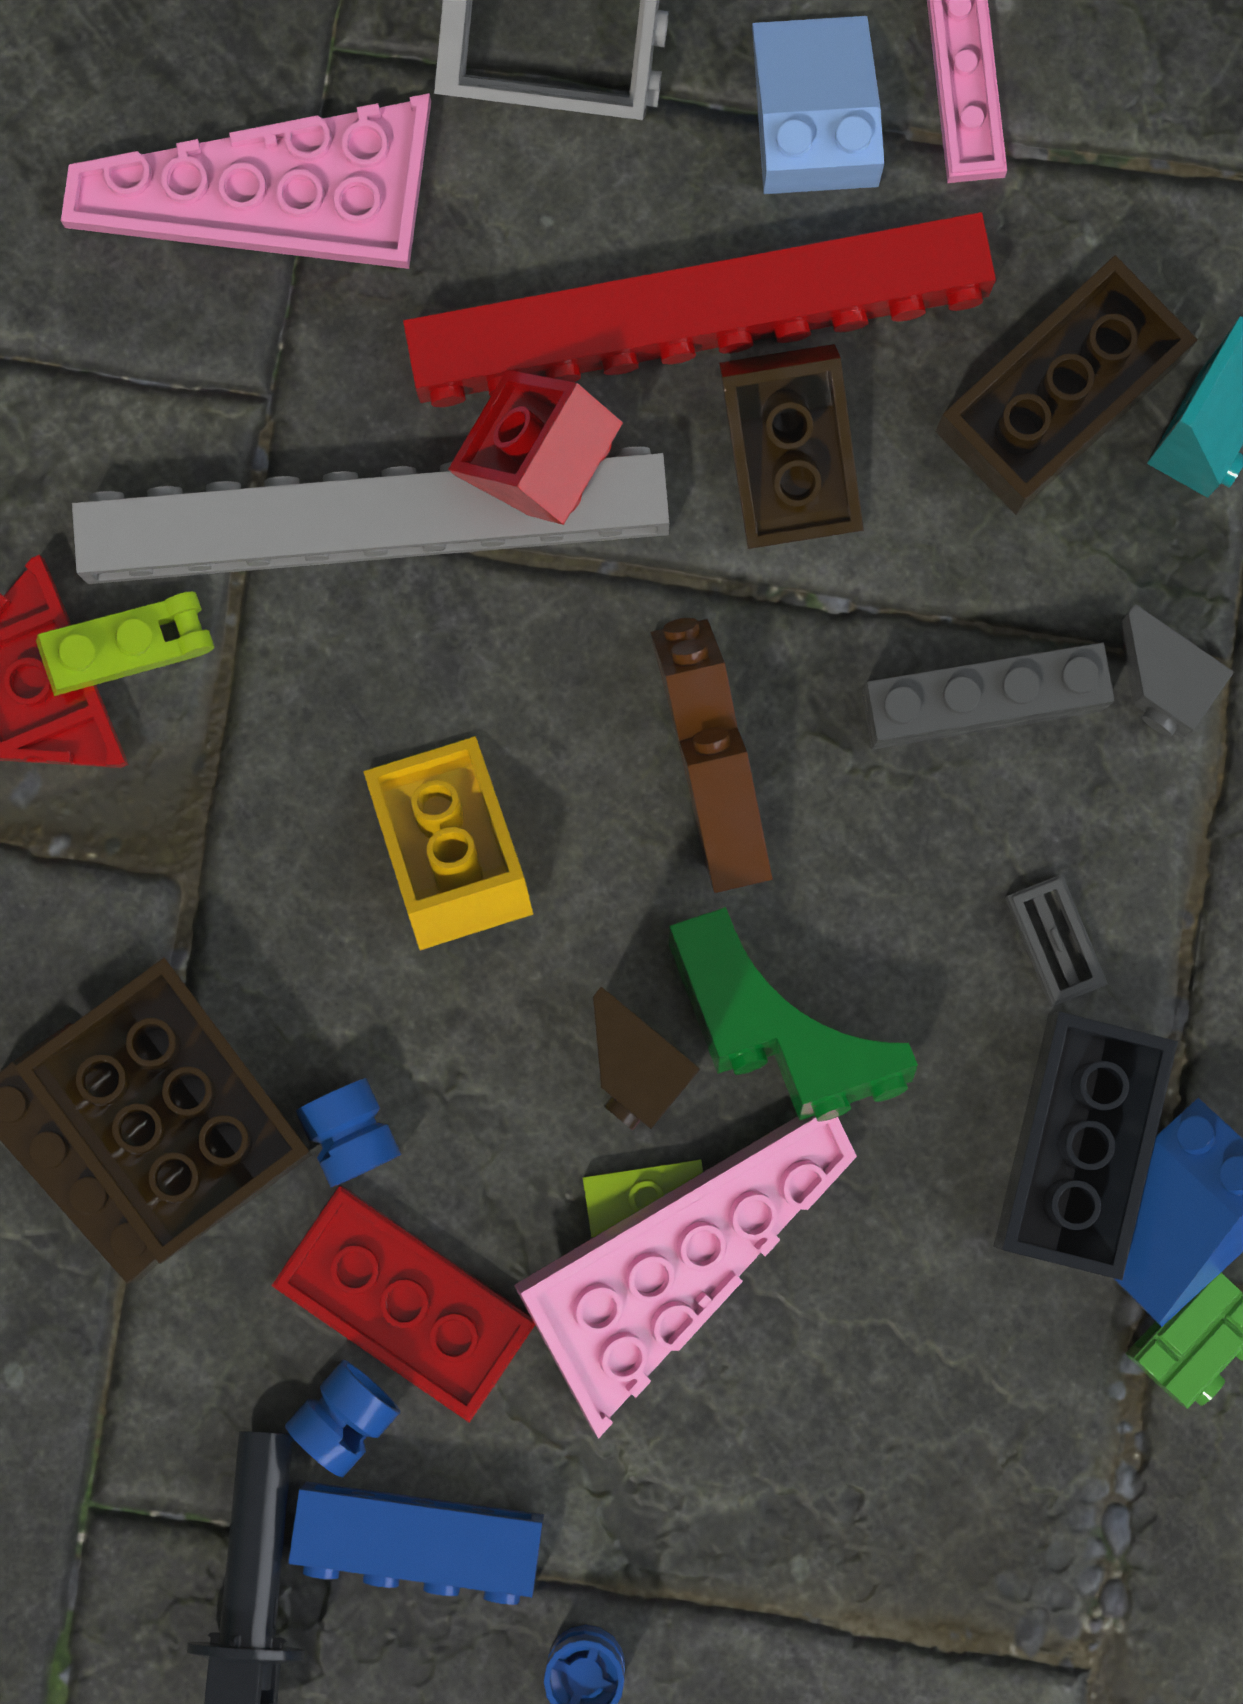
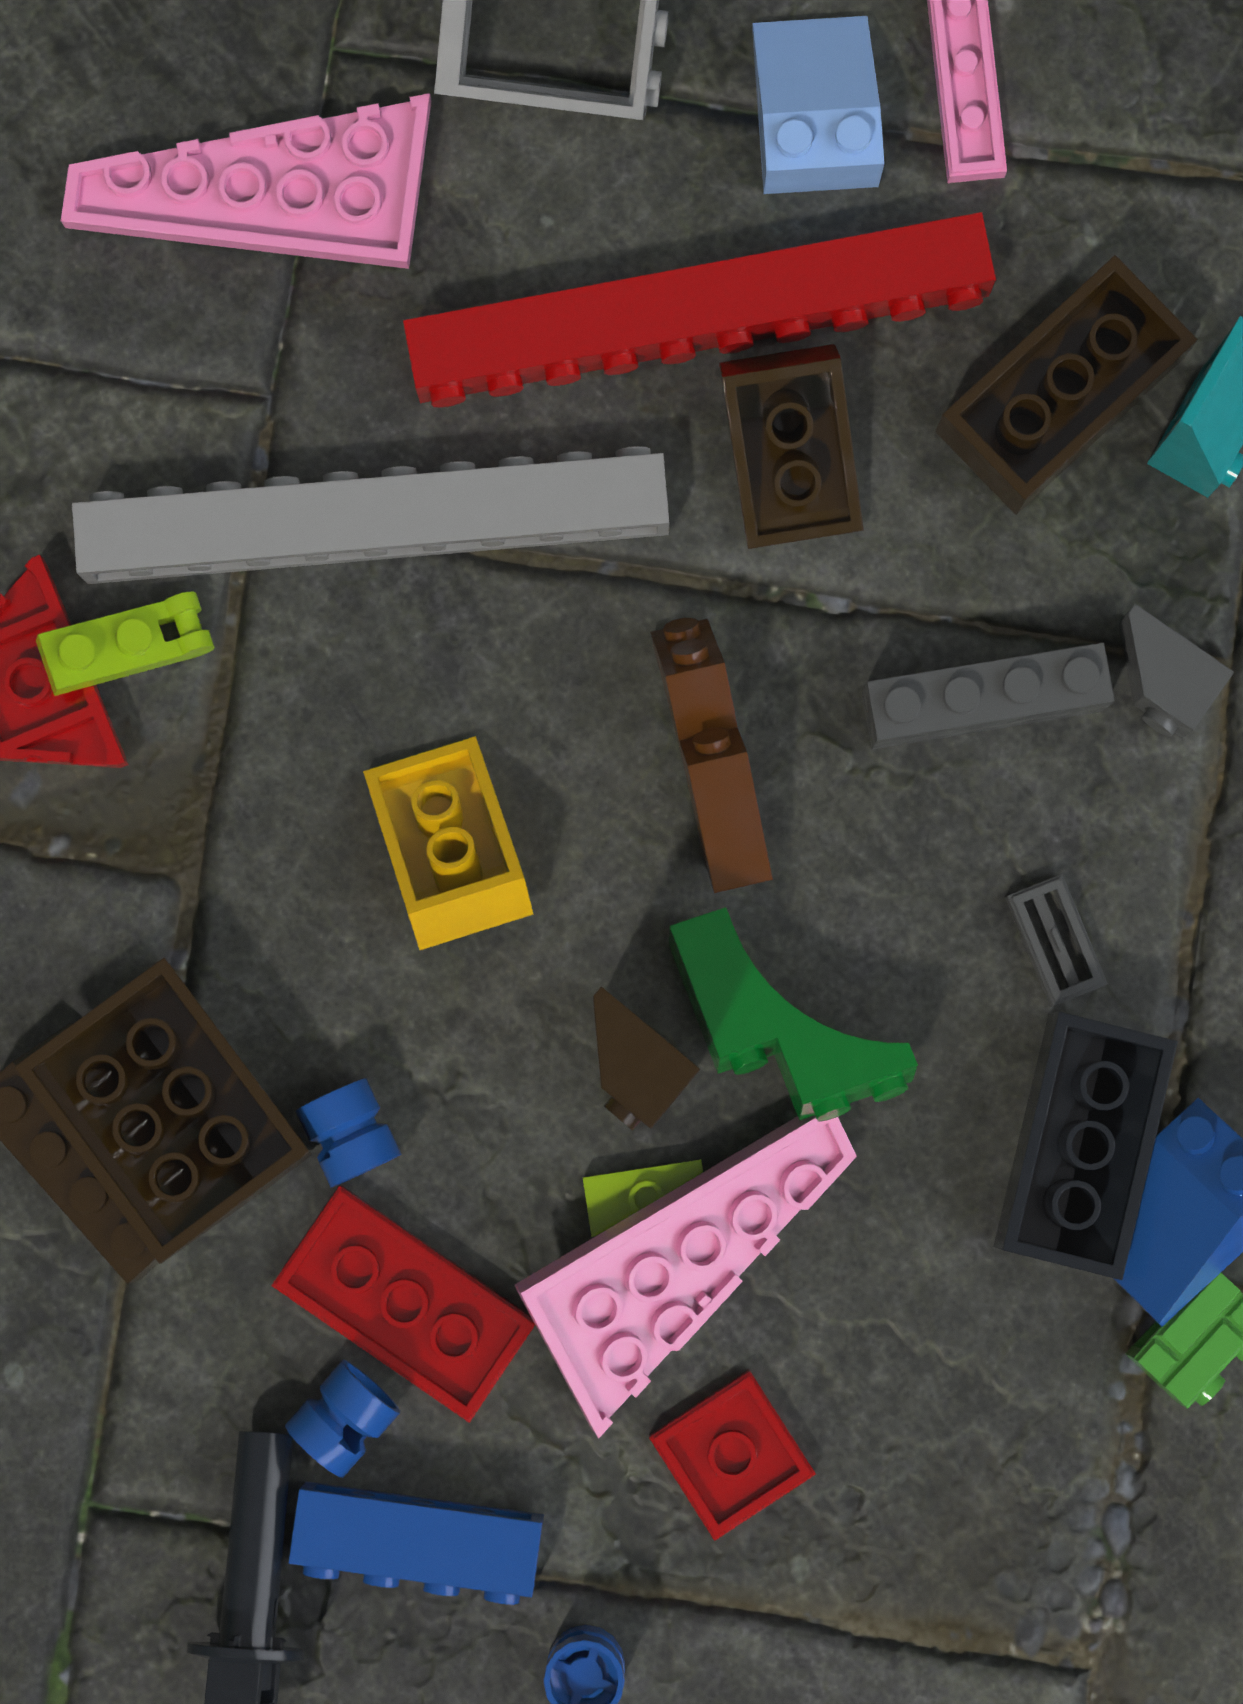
(537, 445): red slope -> none
(732, 1455): none -> red tile

